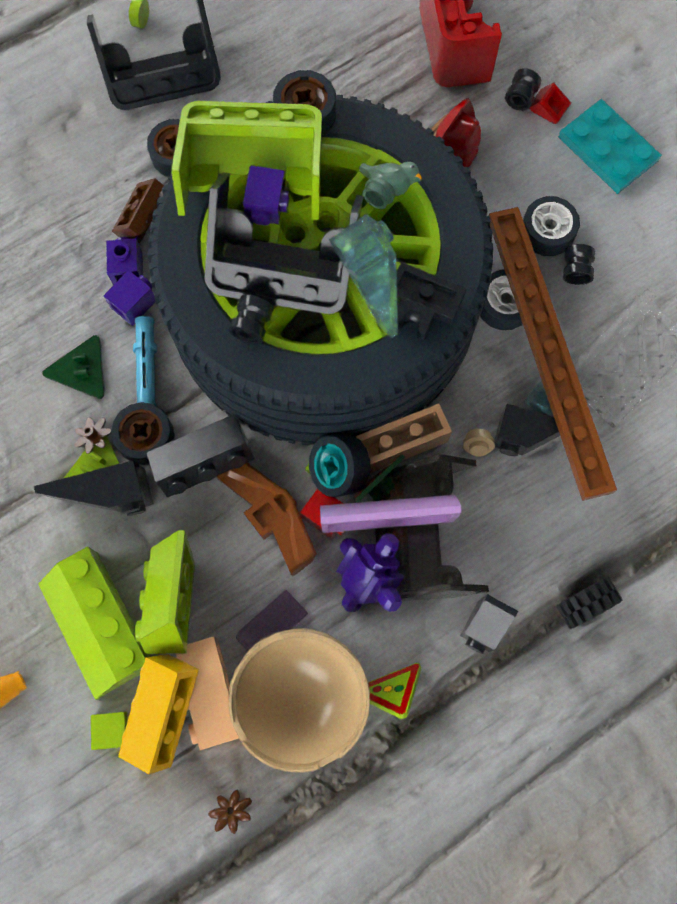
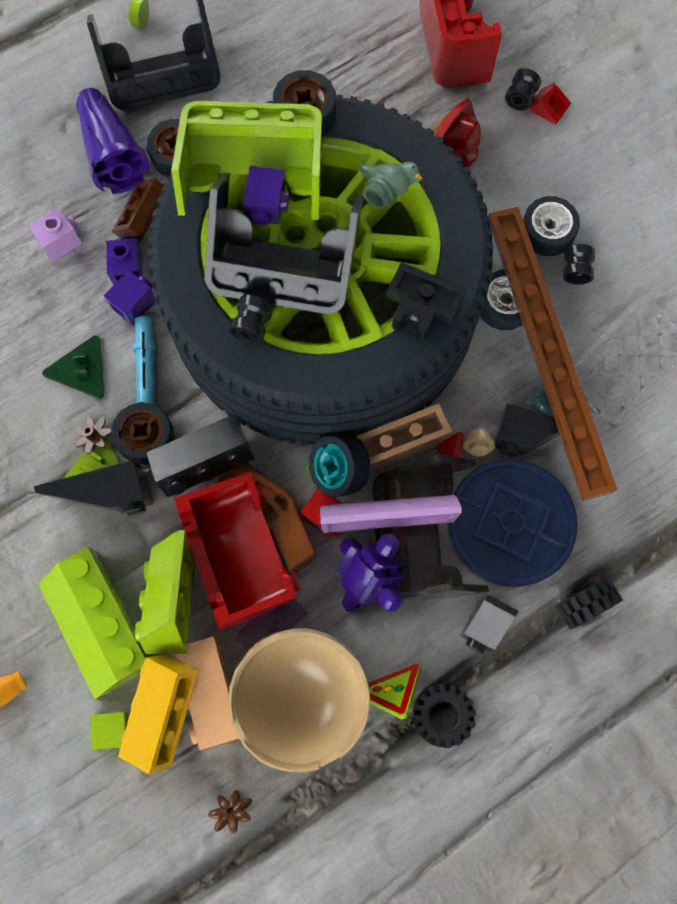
(56, 233): none -> lavender brick
(110, 149): none -> dark purple cone
(235, 551): none -> red windscreen
(372, 267): clear light blue slope -> none
(382, 479): dark green piece -> none
(452, 445): none -> red slope
(464, 710): none -> black tyre
(513, 523): none -> dark blue plate
(609, 146): teal plate -> none

